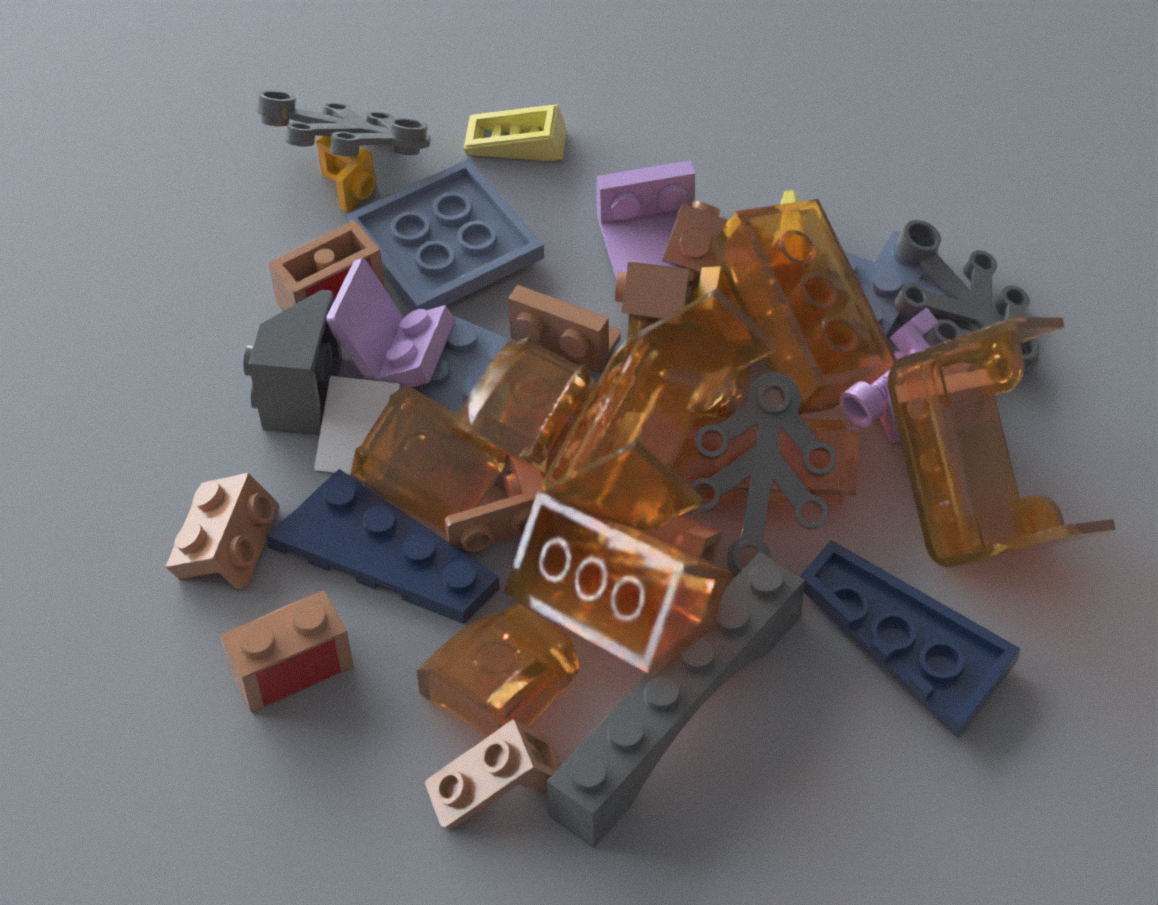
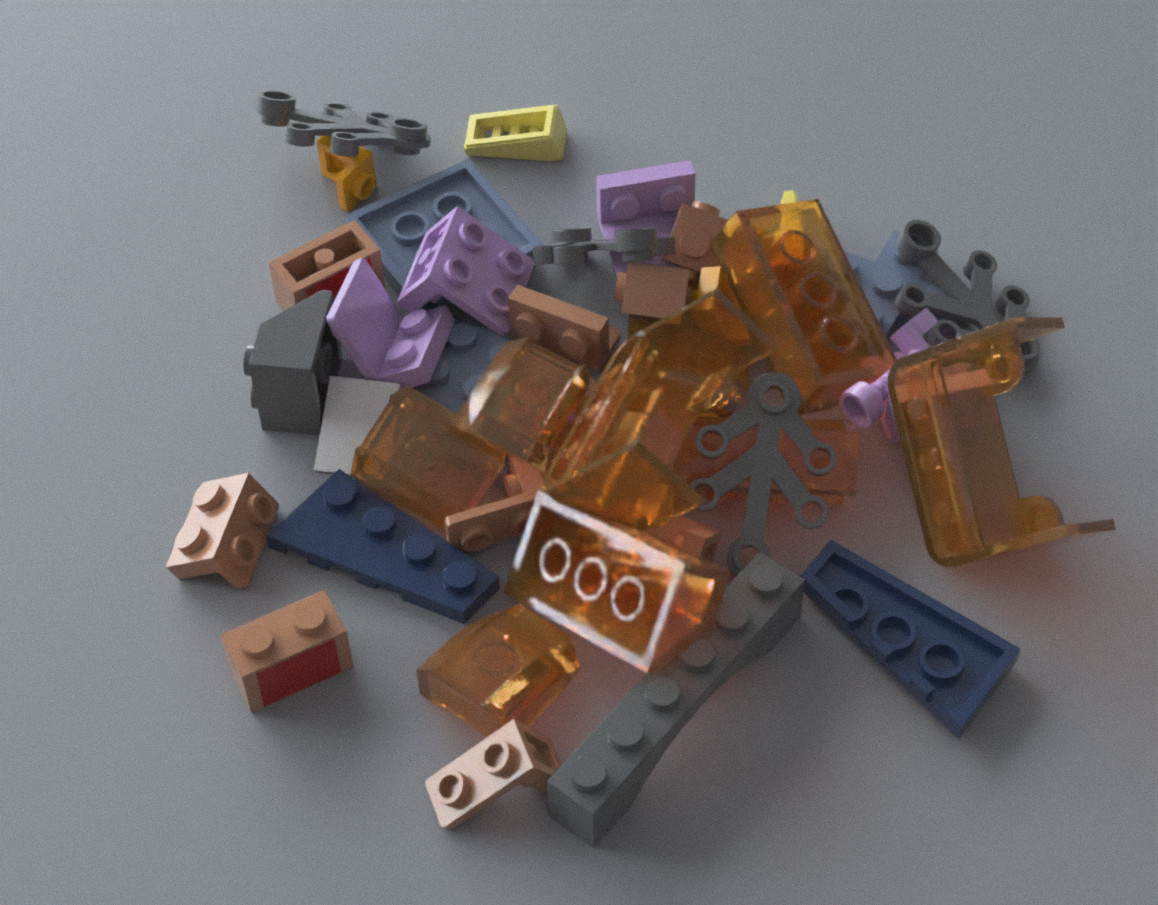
(467, 267): none -> lavender bracket
(572, 246): none -> dark grey plant

